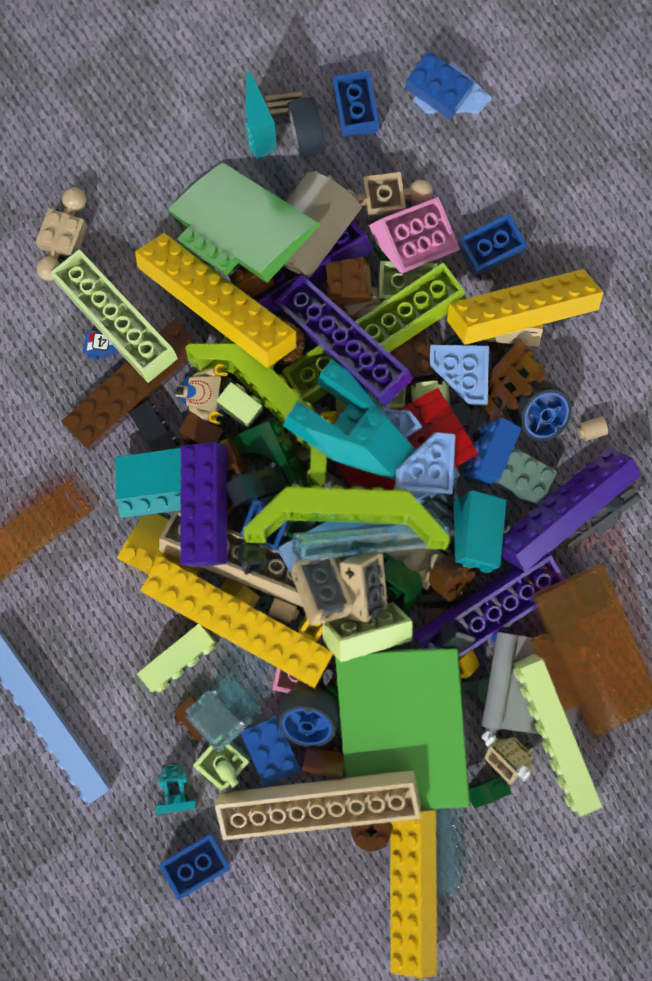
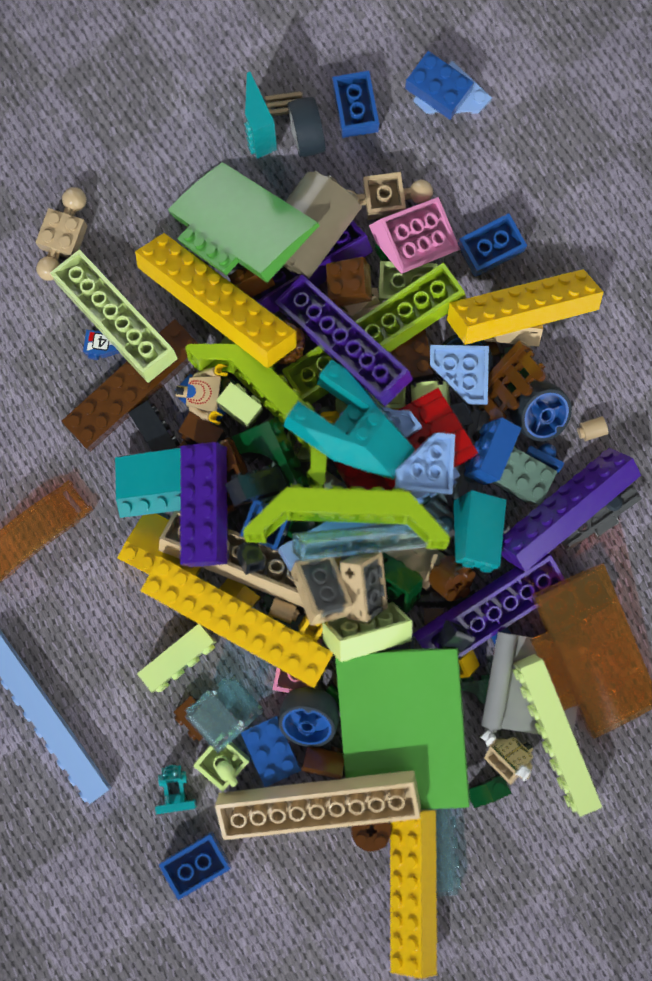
(546, 455): none -> blue tile

